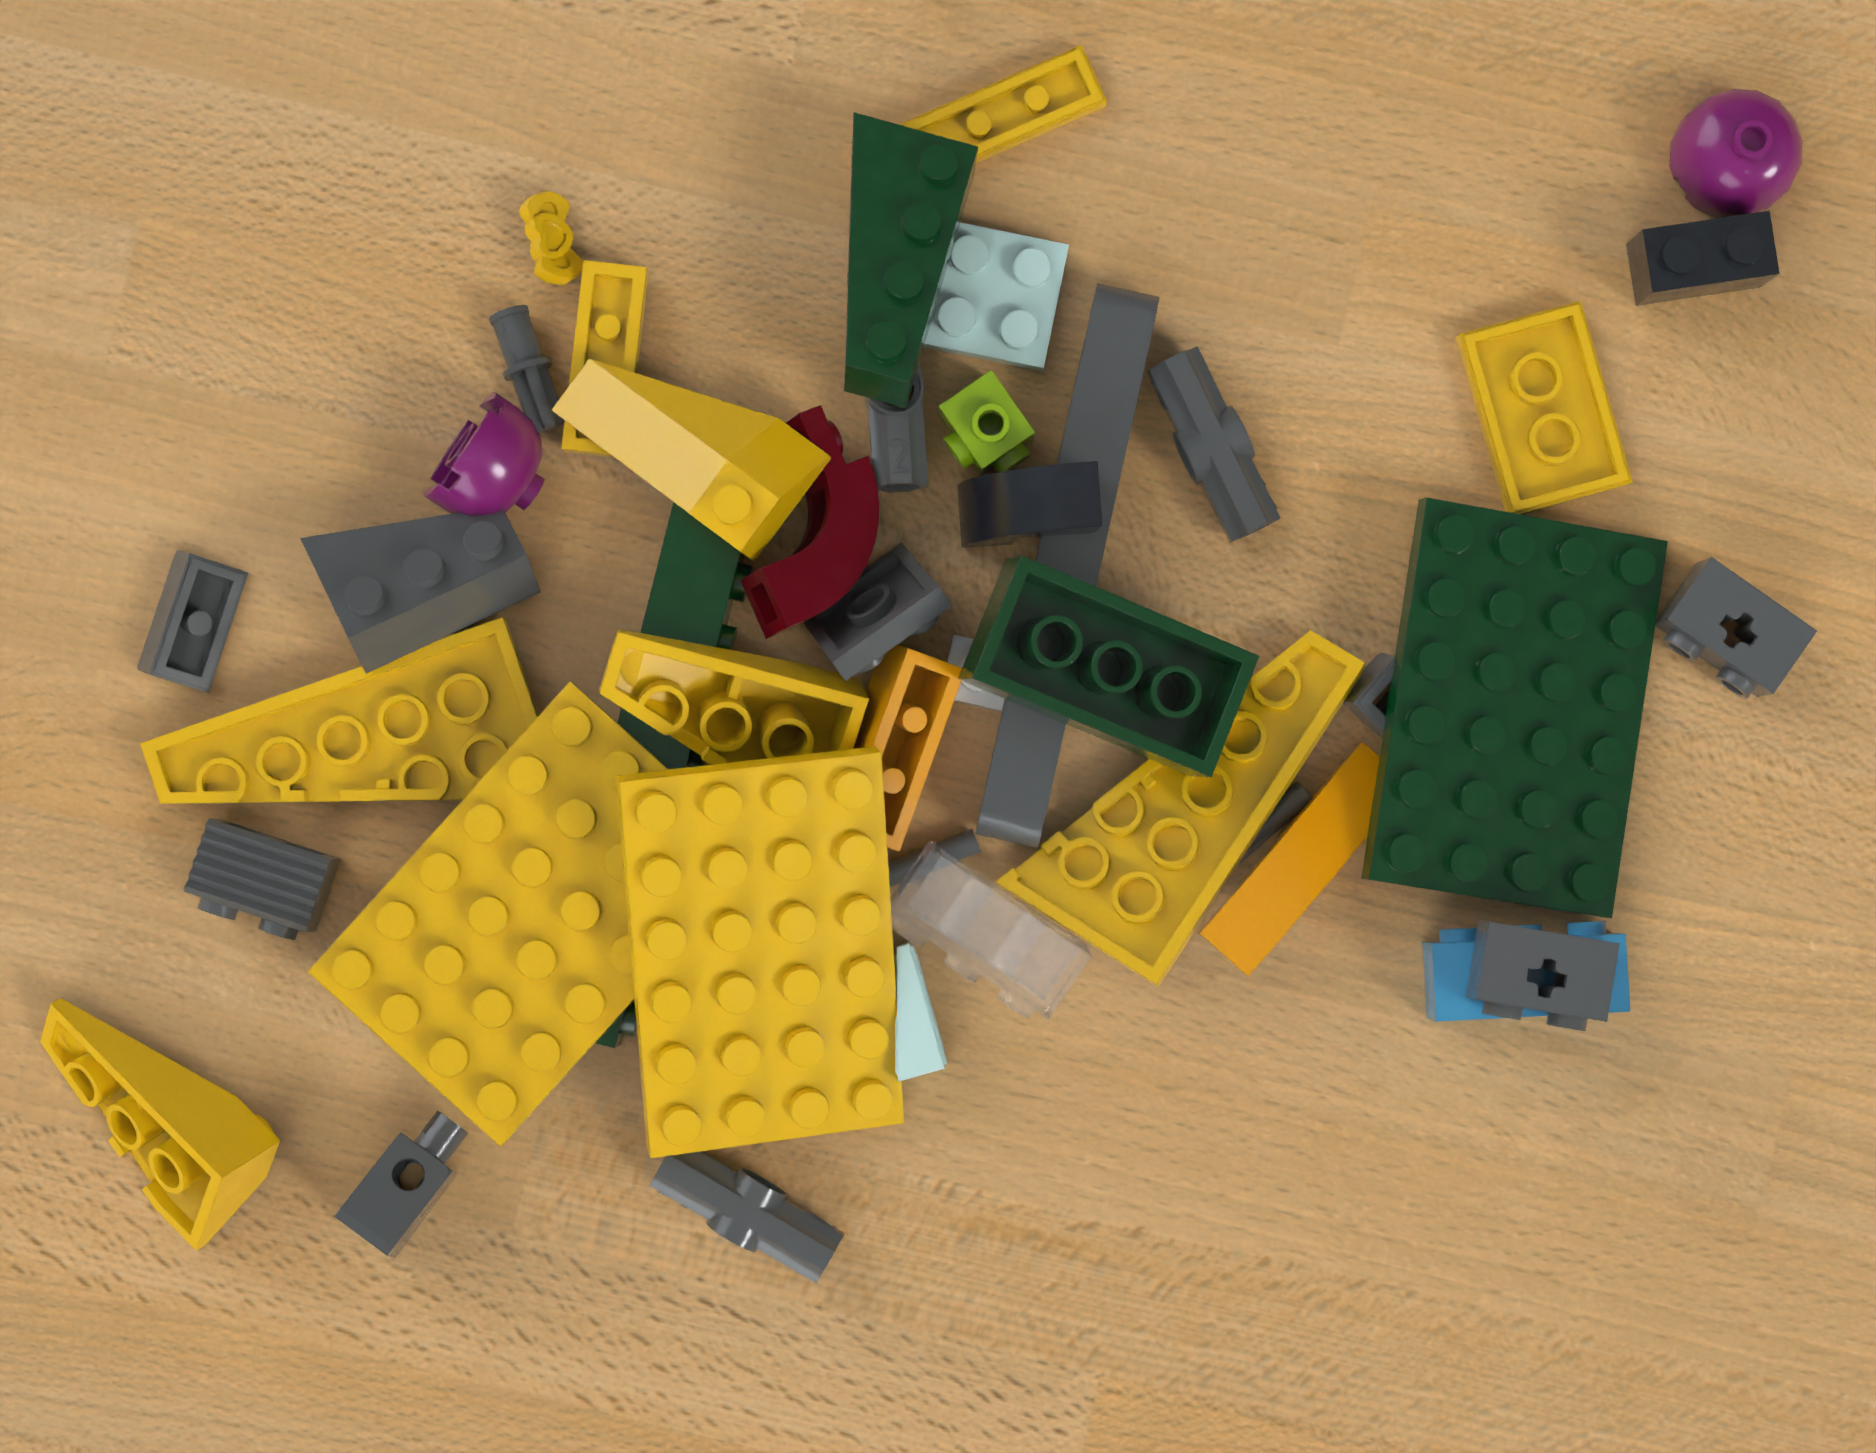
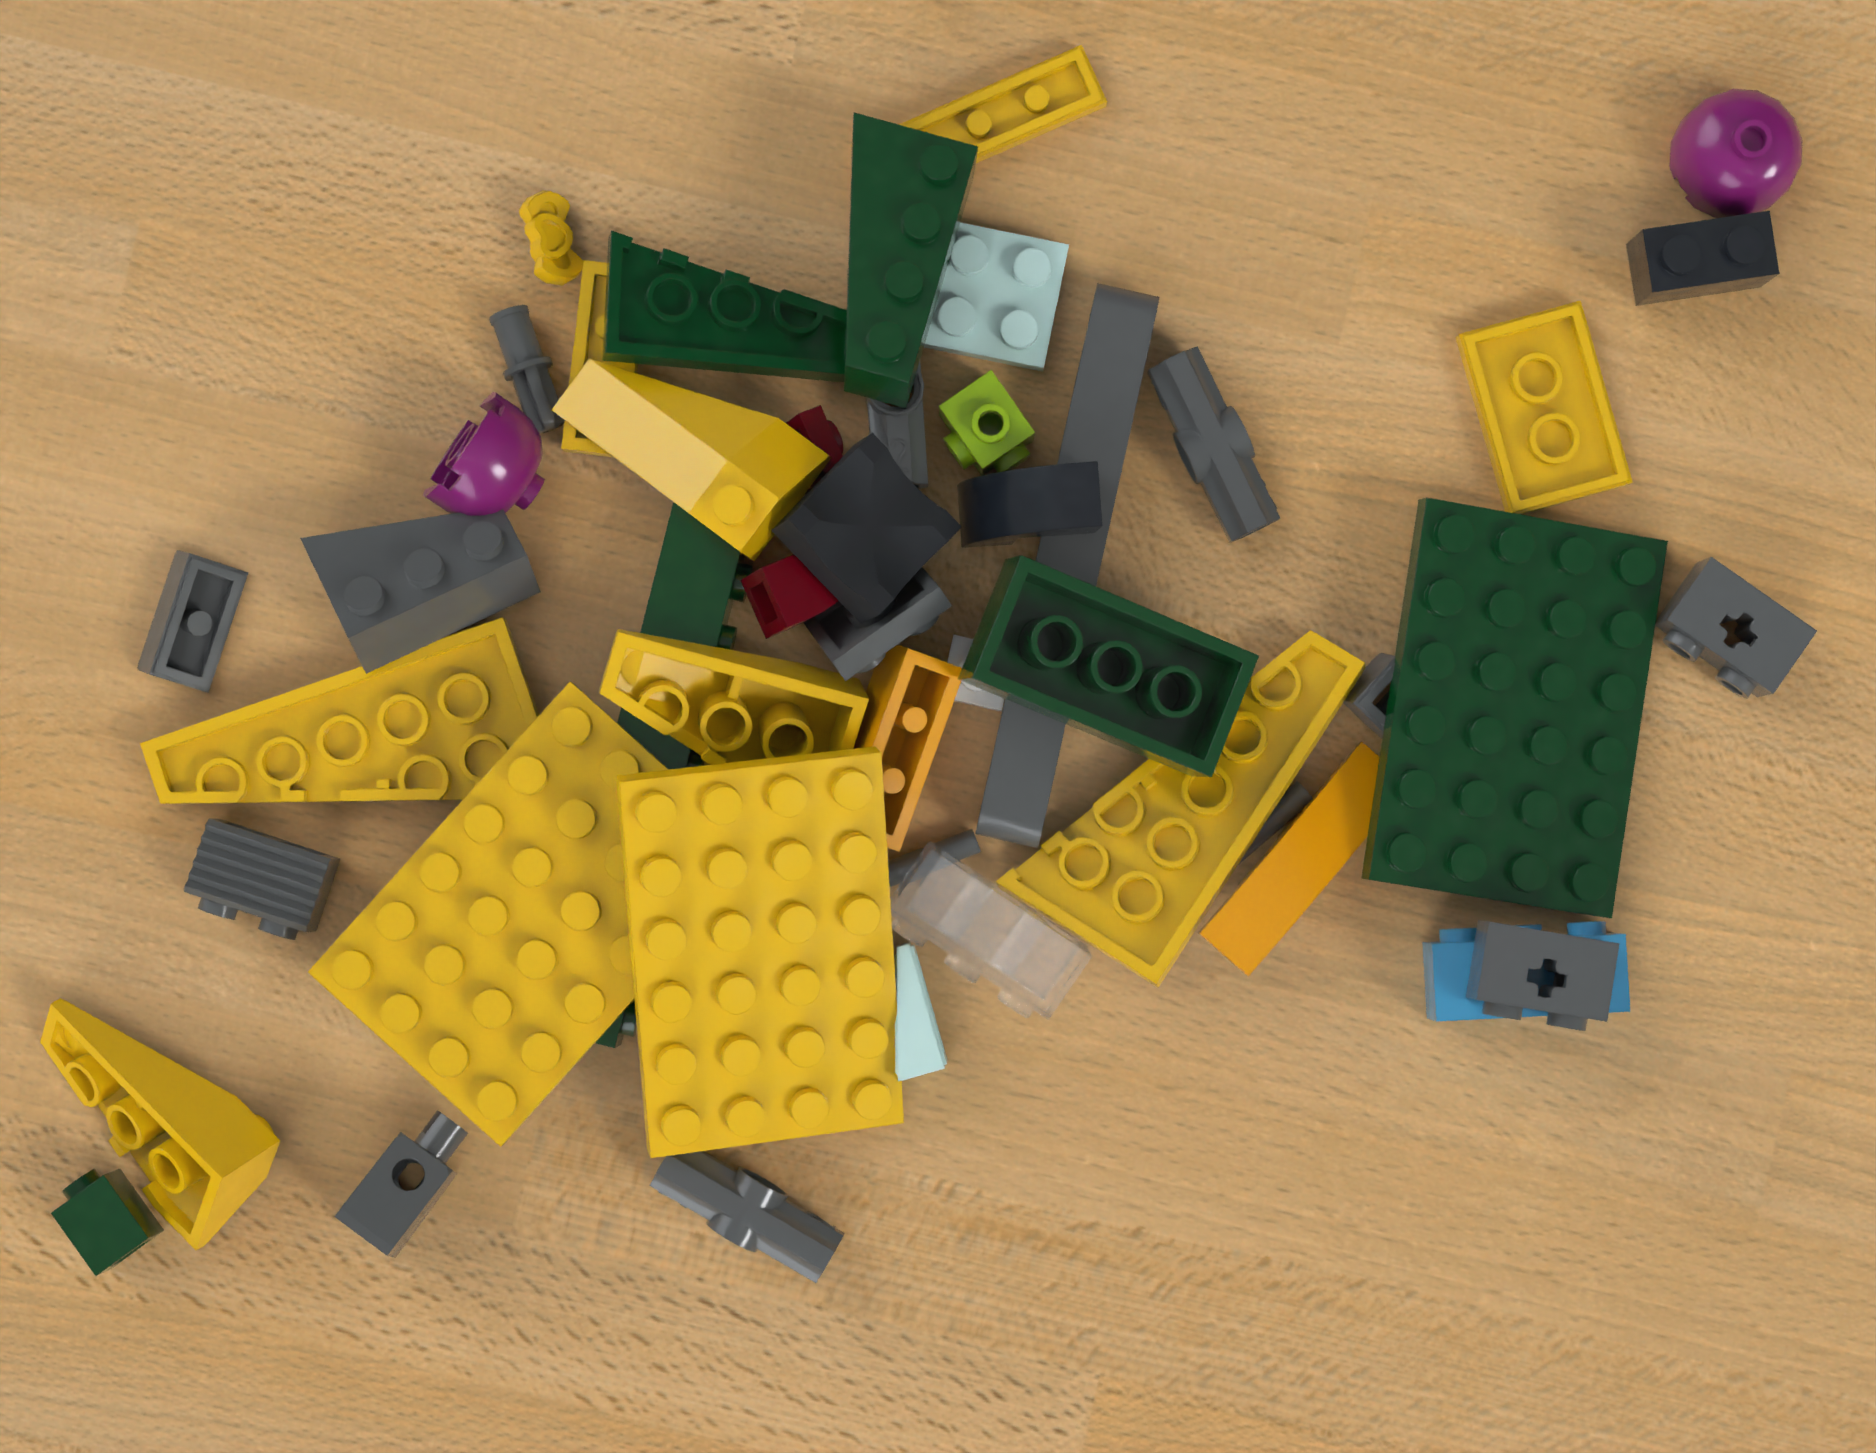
(105, 1219): none -> dark green brick
(704, 319): none -> dark green wing
(865, 529): none -> black brick

